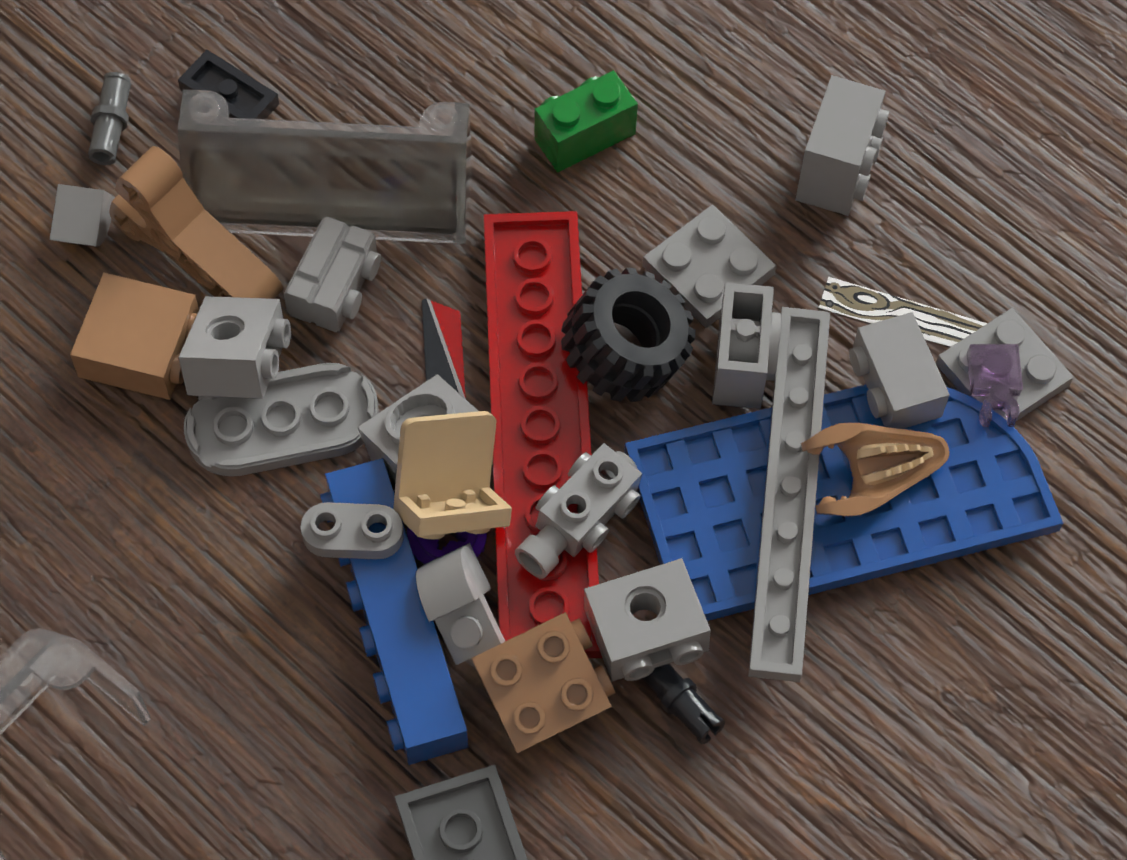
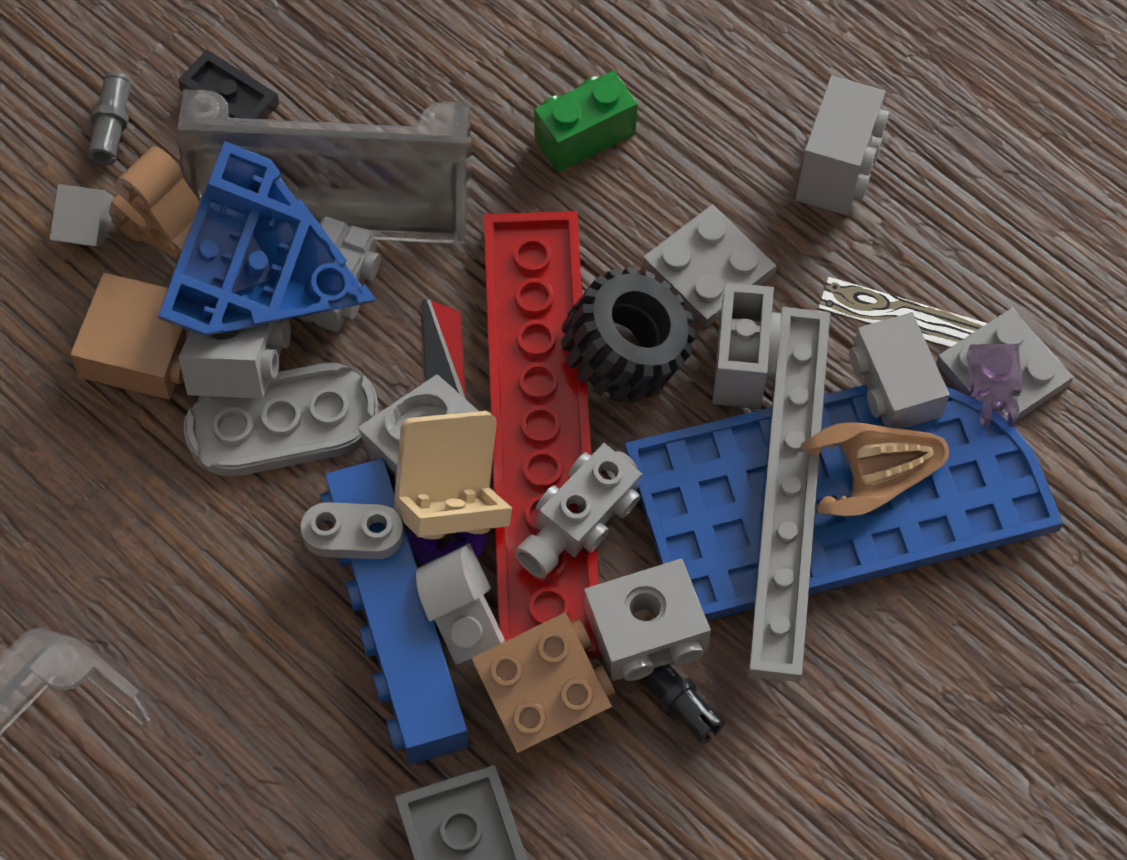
(255, 254): none -> blue wedge

